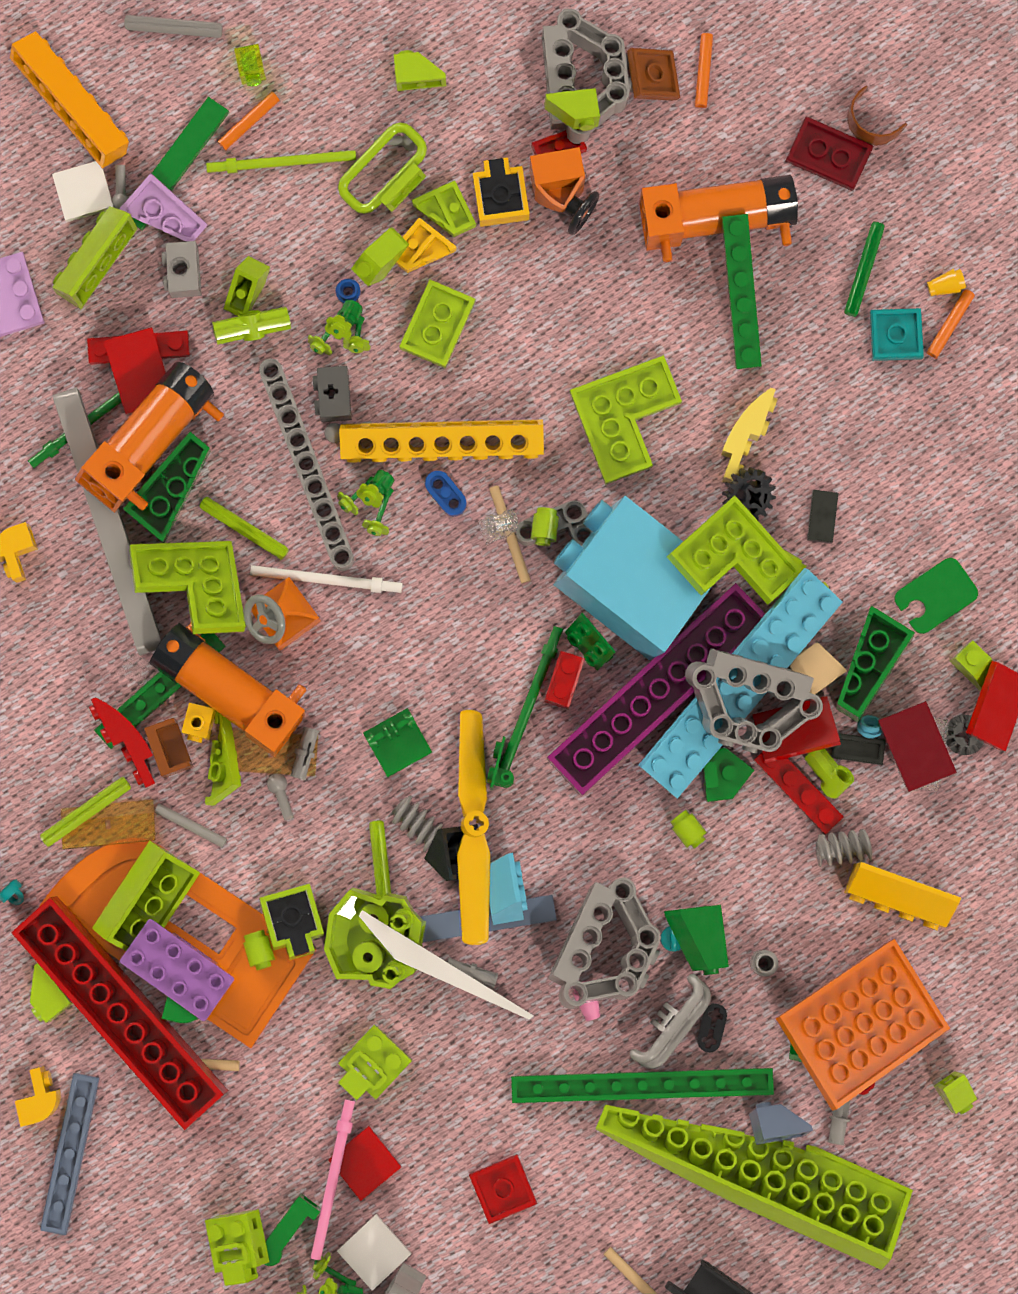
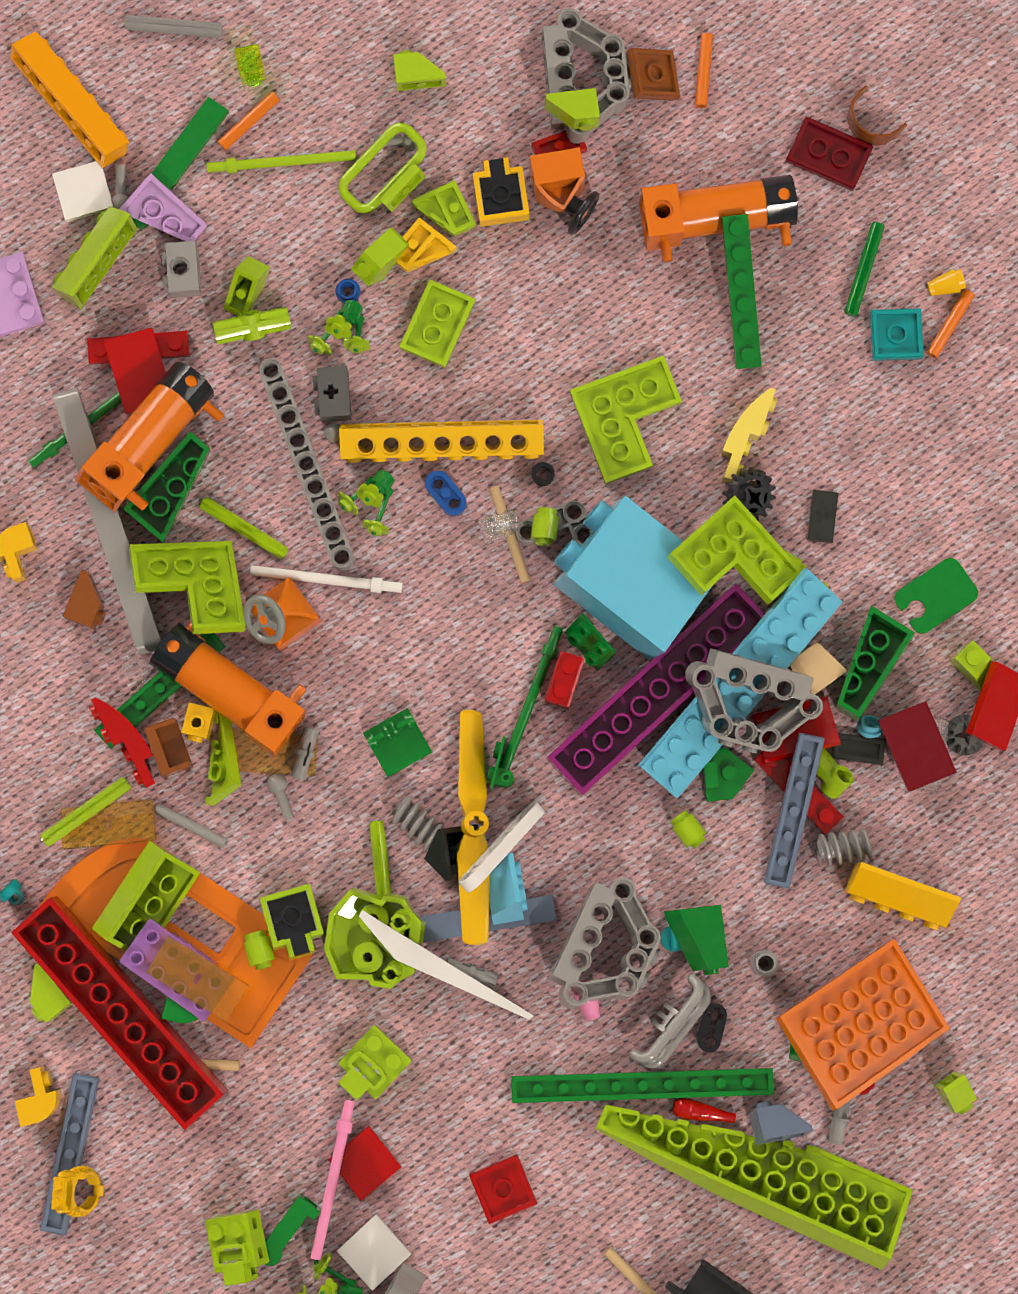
(64, 1189): none -> yellow piece
(85, 603): none -> dark orange slope
(178, 967): none -> clear yellow piece
(501, 847): none -> white beam
(535, 471): none -> black bush
(699, 1111): none -> red piece
(794, 810): none -> sand blue tile

